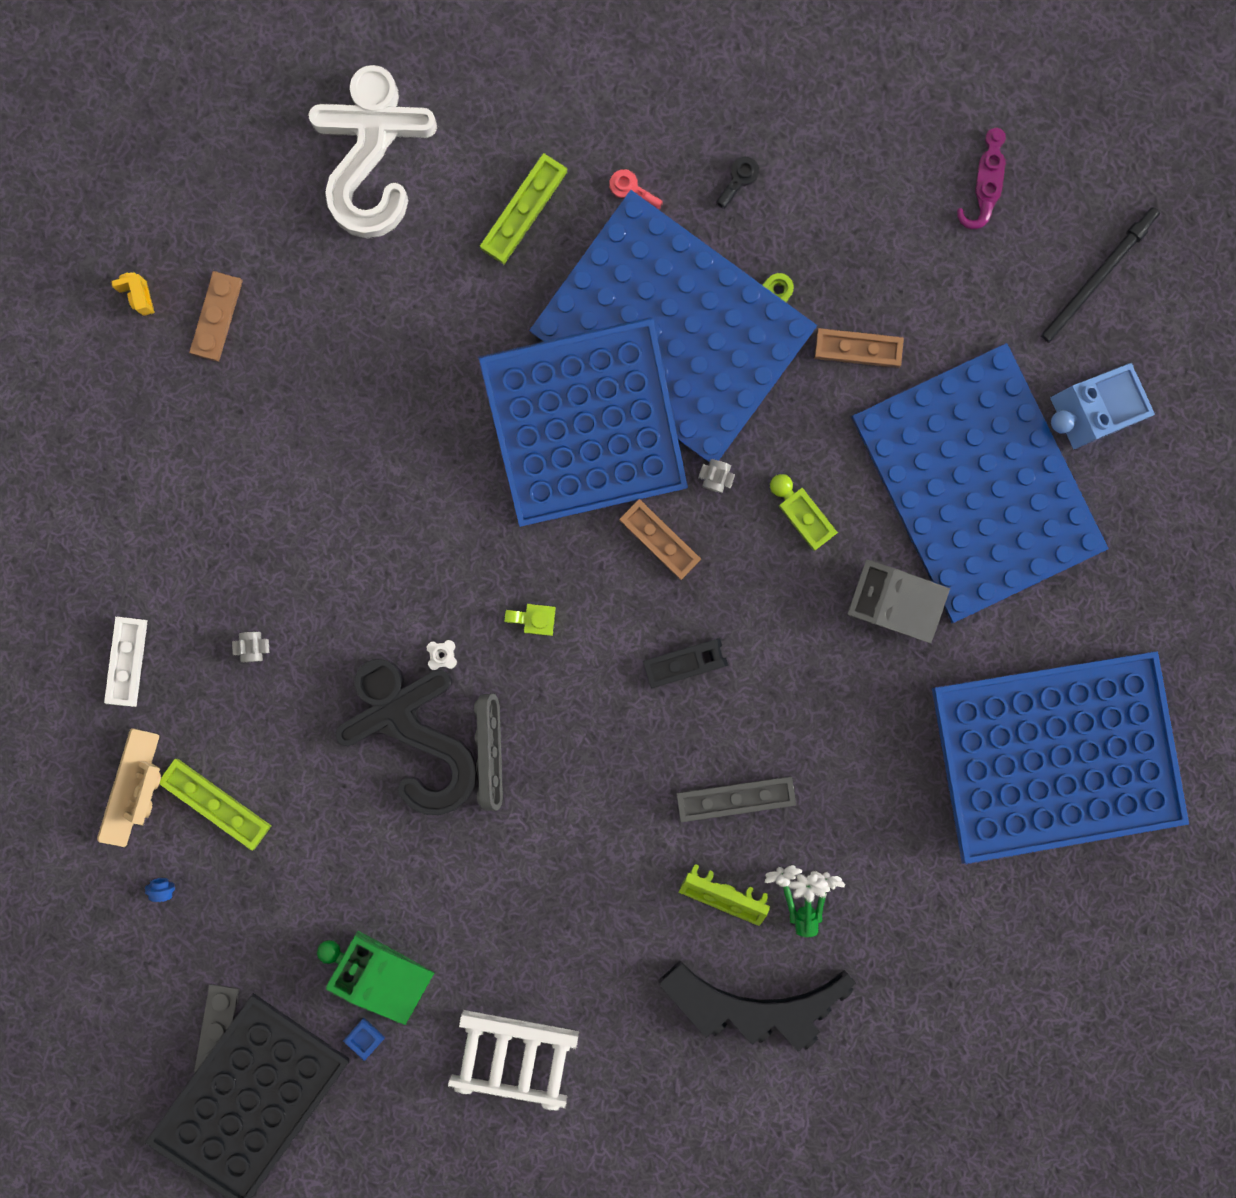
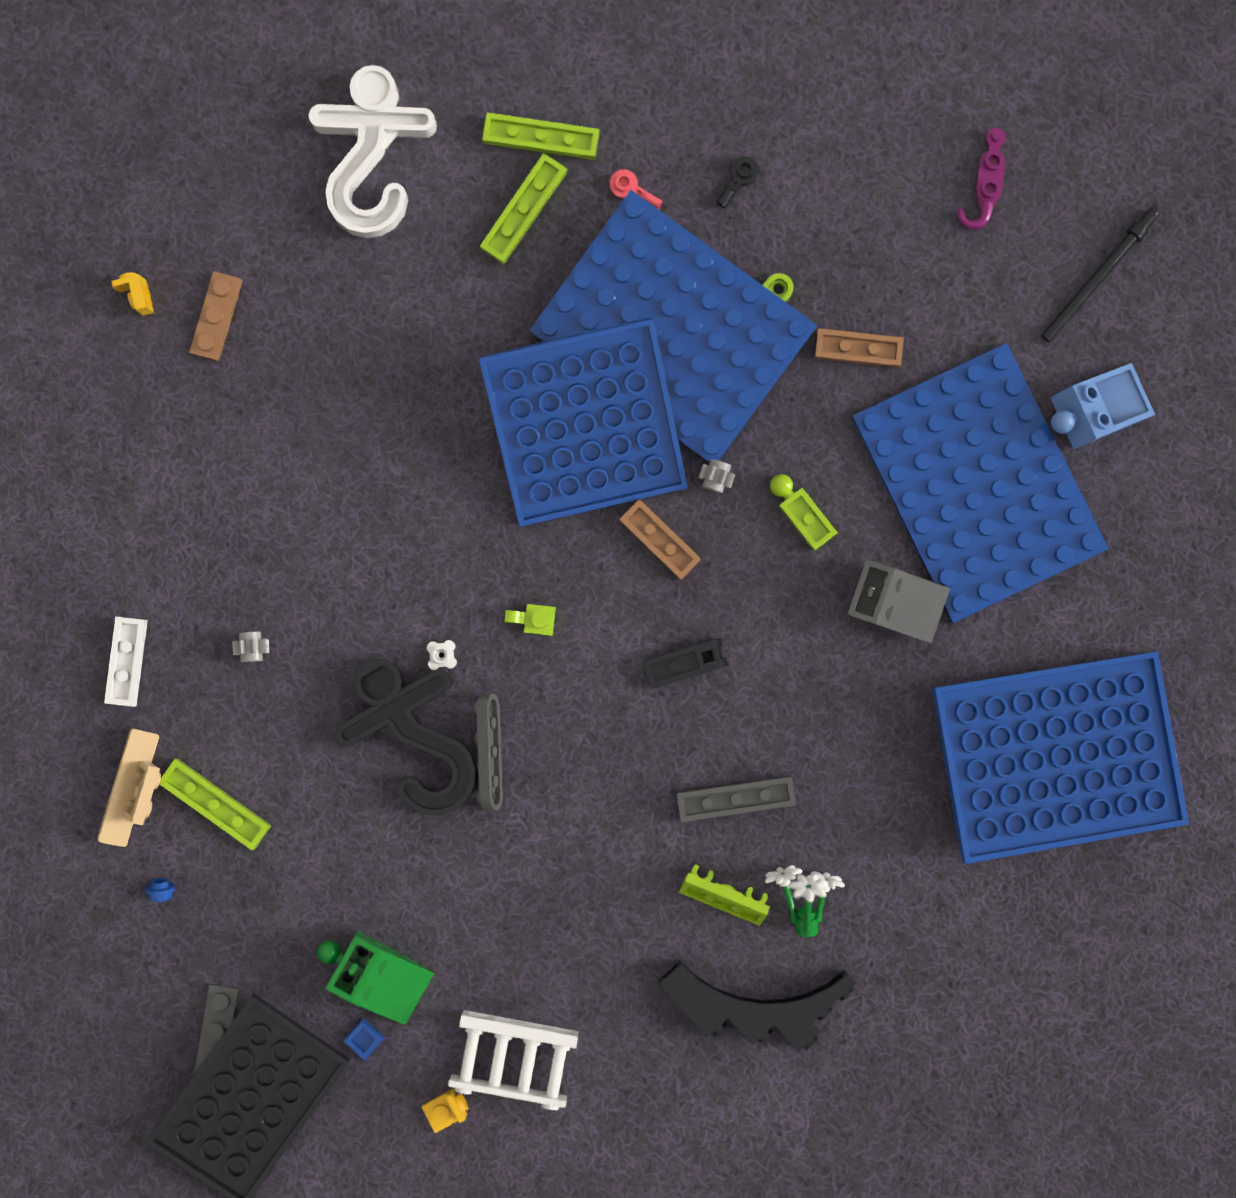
(445, 1110): none -> yellow bracket
(540, 136): none -> lime plate

